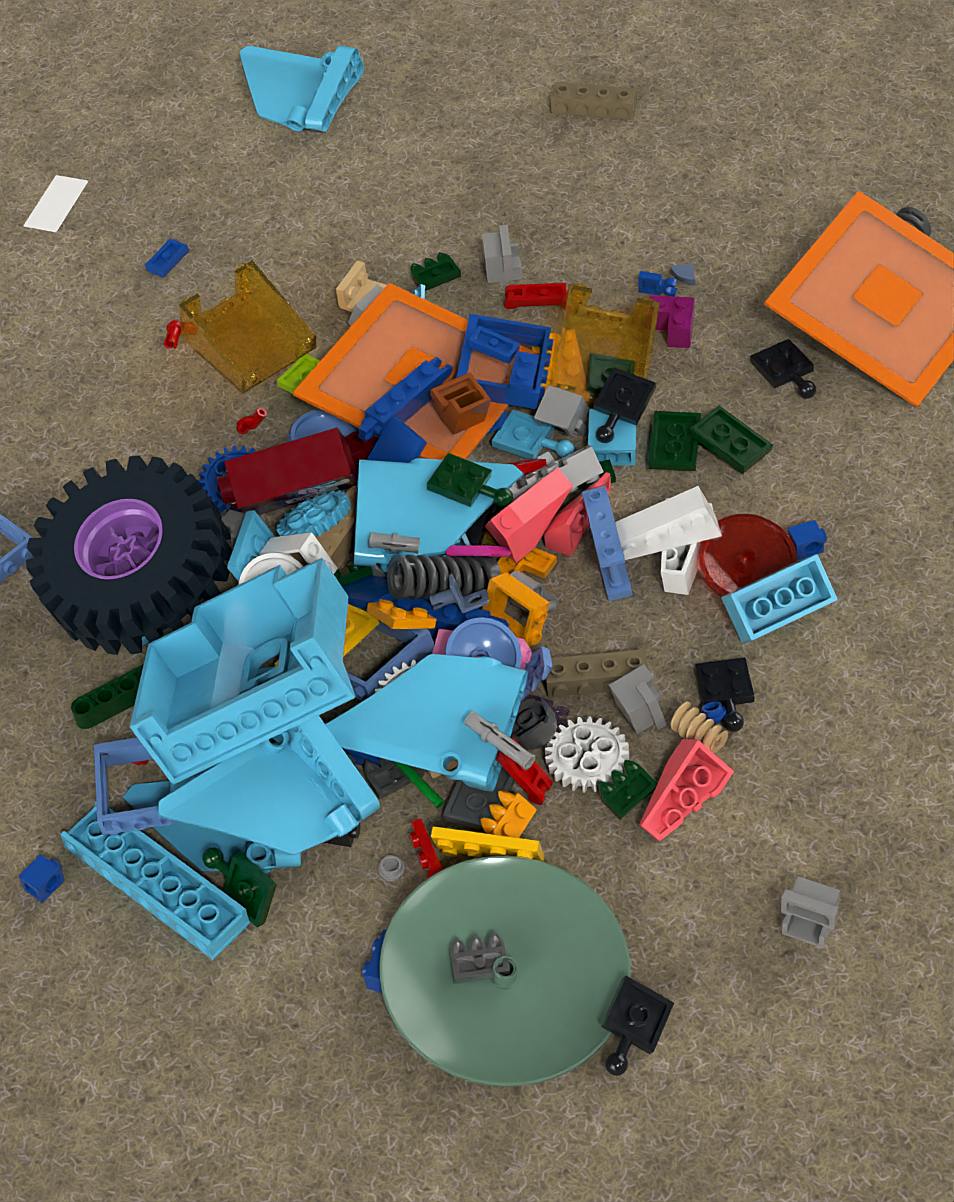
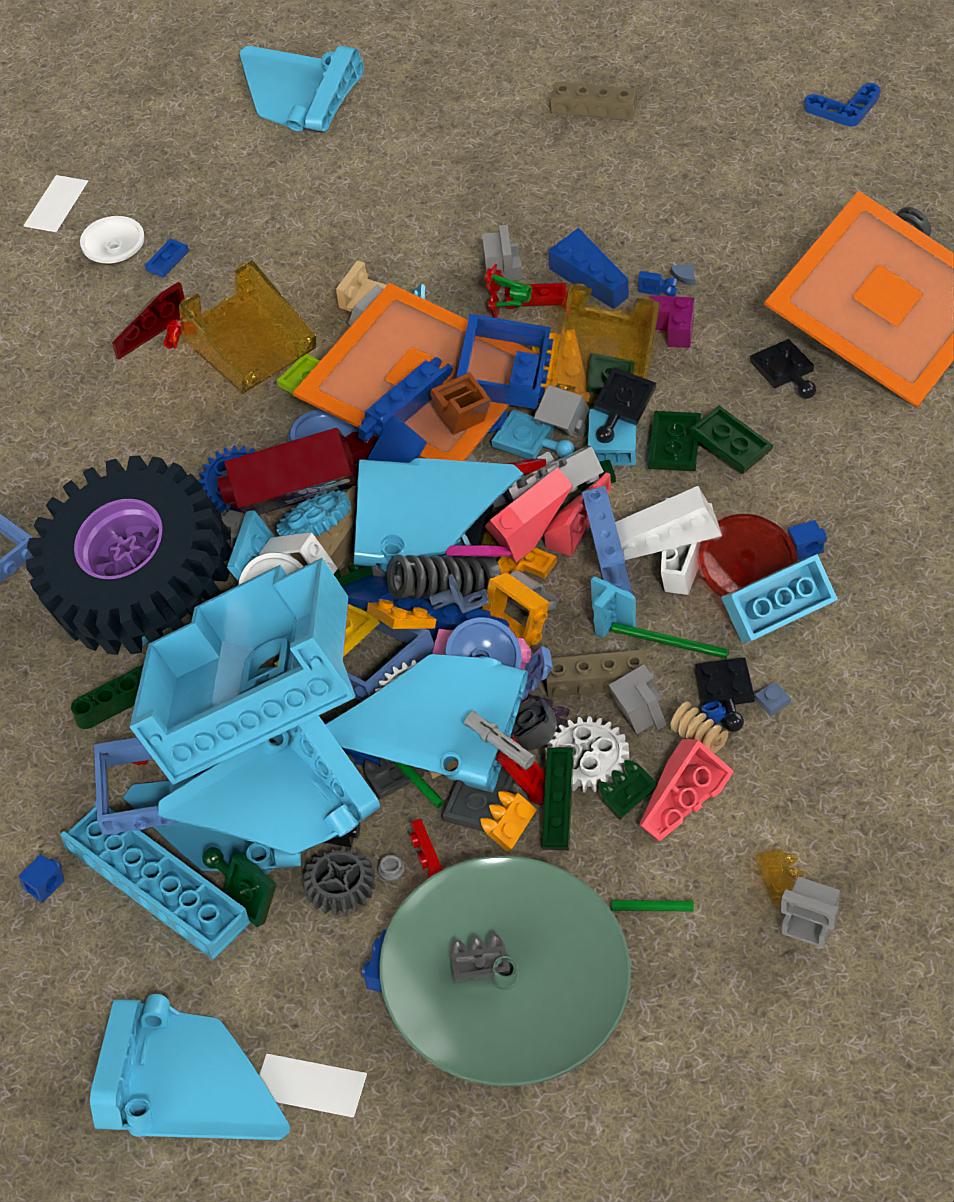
(112, 239): none -> white dish
(150, 320): none -> dark red wedge
(178, 1078): none -> medium azure panel
(252, 421): red arm -> none
(313, 1085): none -> white sticker
(331, 892): none -> dark grey gear
(394, 542): light grey pin -> none
(435, 273): dark green plate -> none
(464, 482): dark green plate -> none
(484, 845): yellow plate -> none
(493, 344): blue plate -> none
(518, 291): none -> plant
(558, 798): none -> dark green tile
(584, 263): none -> blue wedge
(611, 606): none -> medium azure bracket
(637, 1018): black plate -> none
(652, 905): none -> green bar
(670, 640): none -> green axle
(772, 698): none -> sand blue plate
(777, 874): none -> clear yellow plate
(846, 114): none -> blue beam

